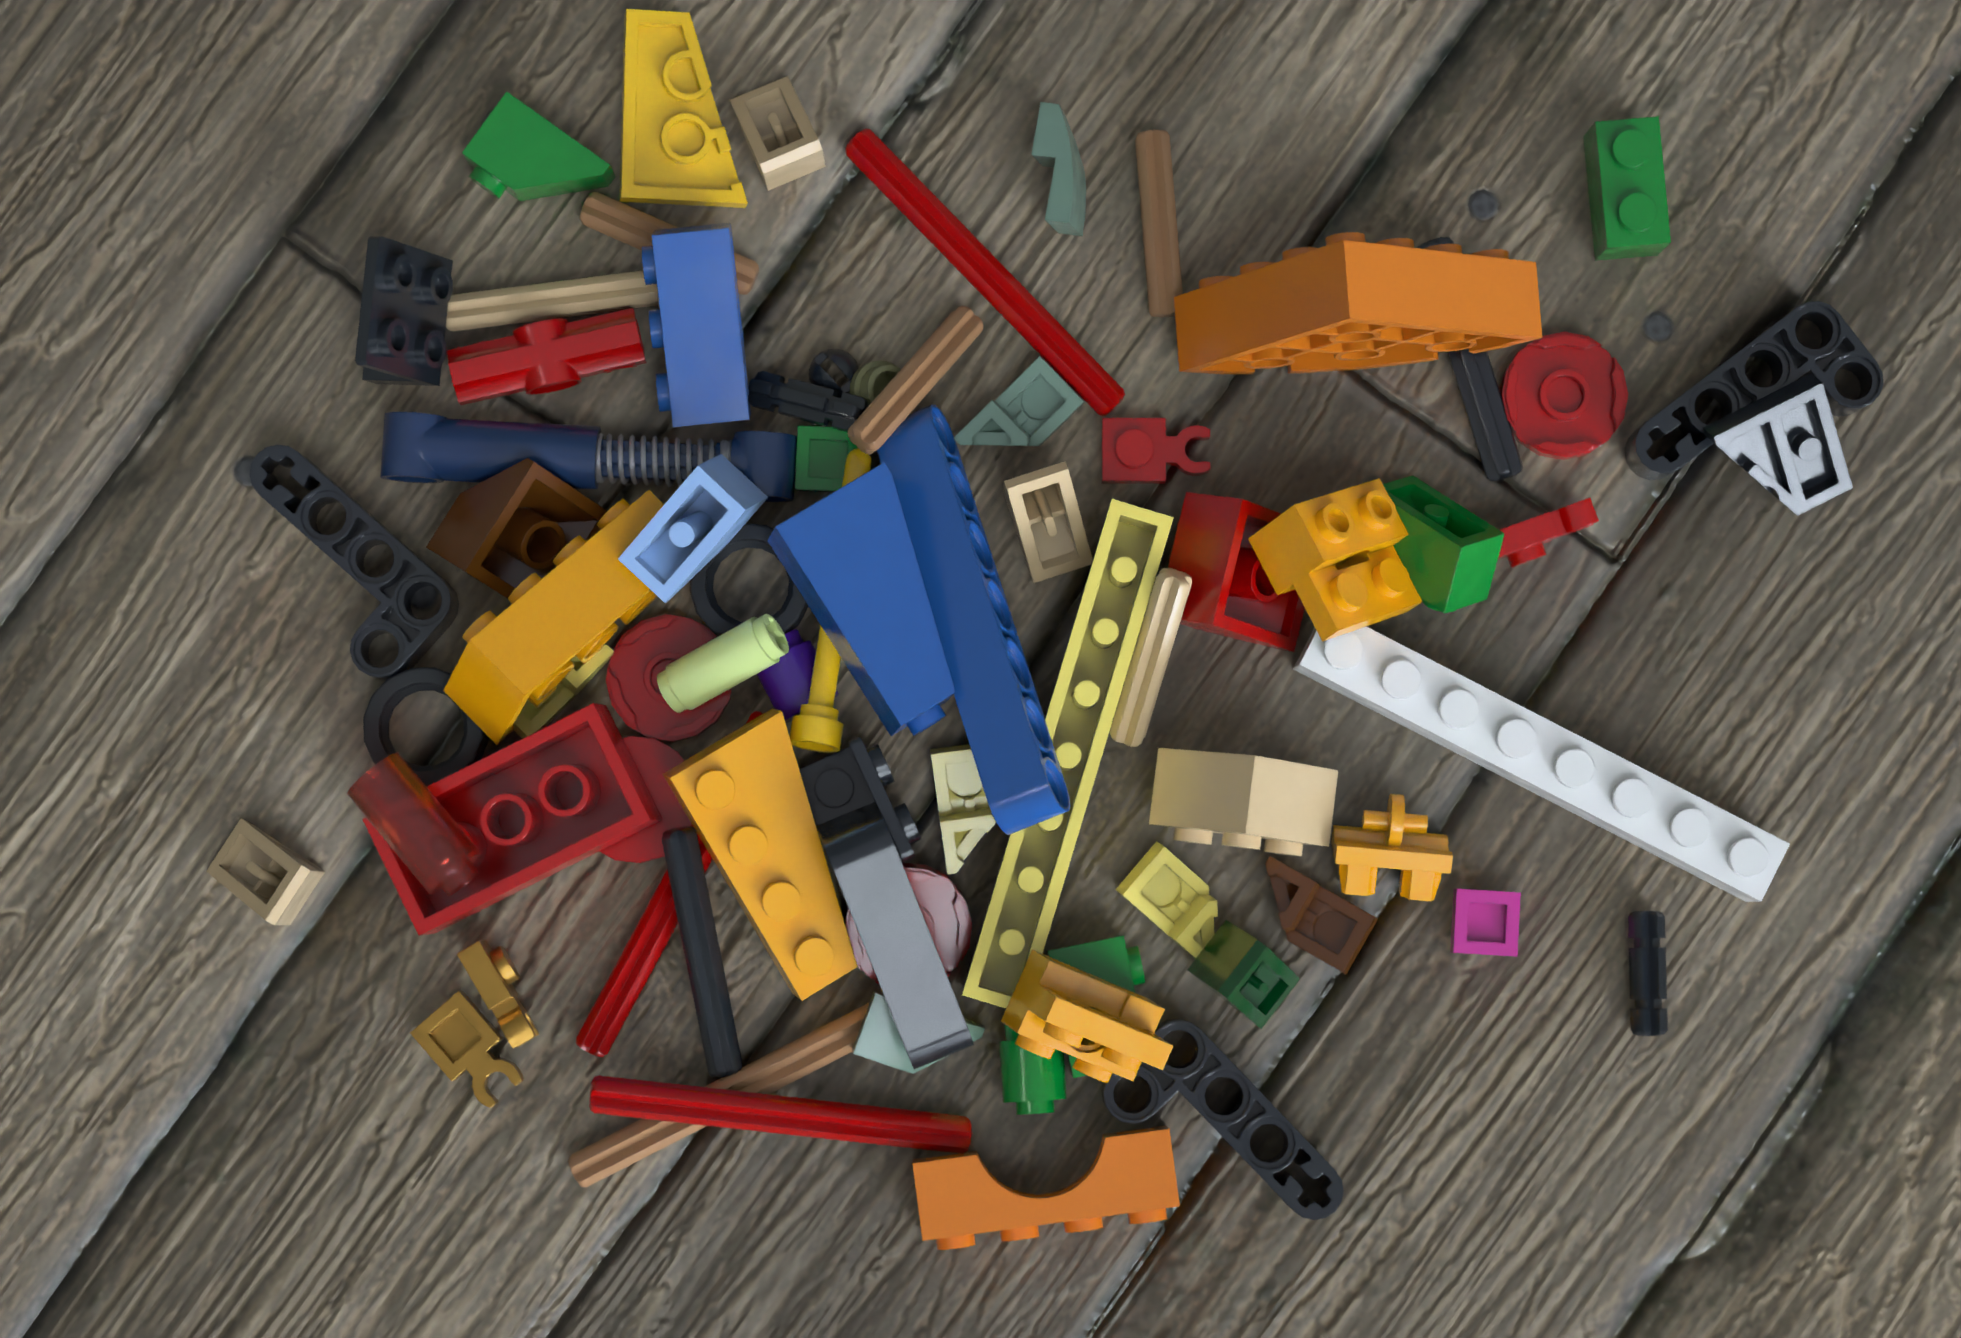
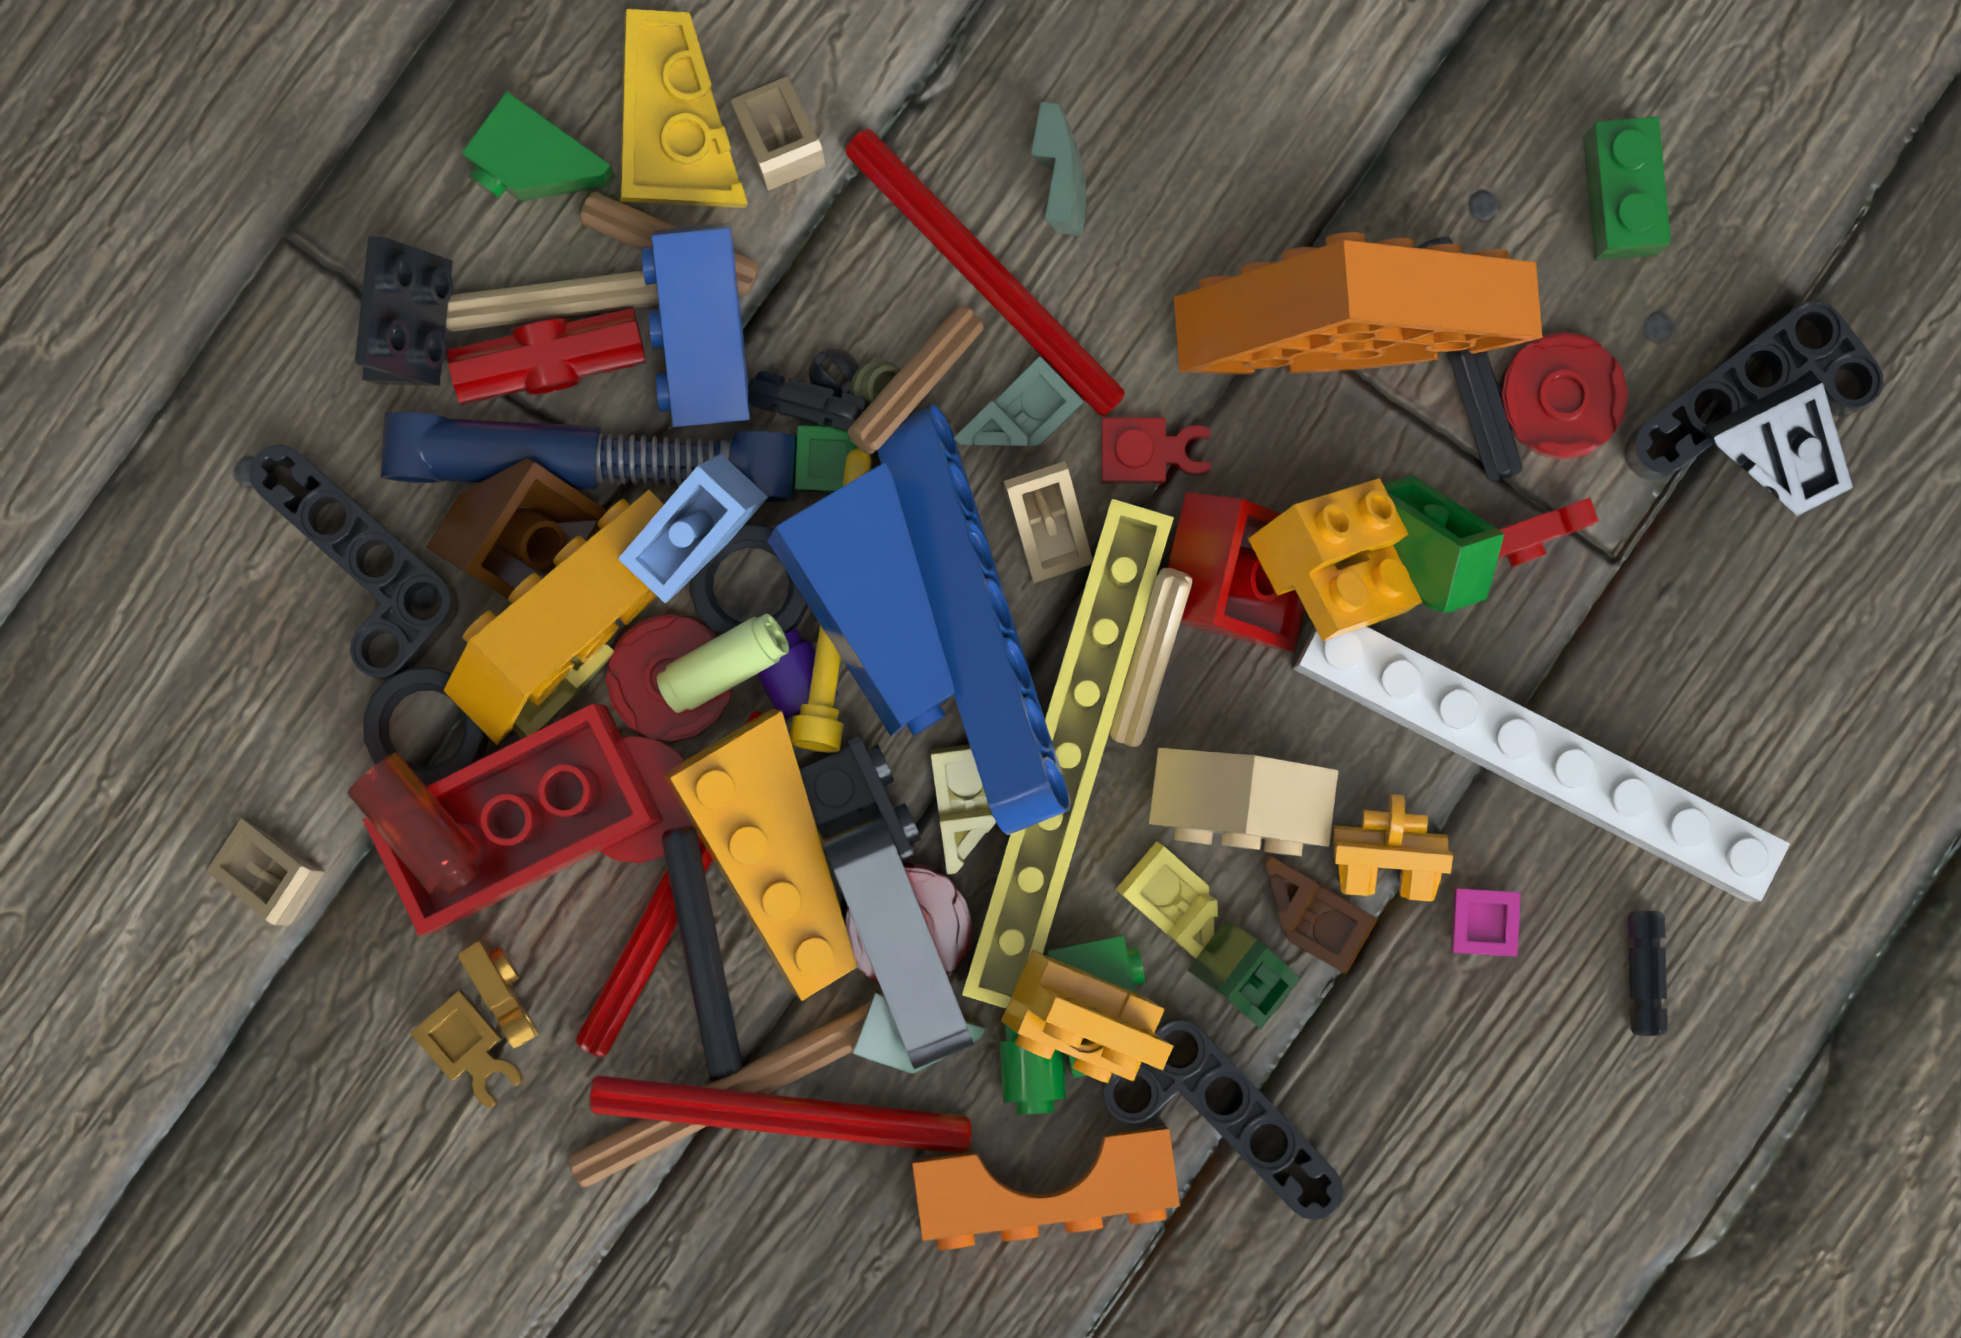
(1158, 221): medium nougat axle -> none

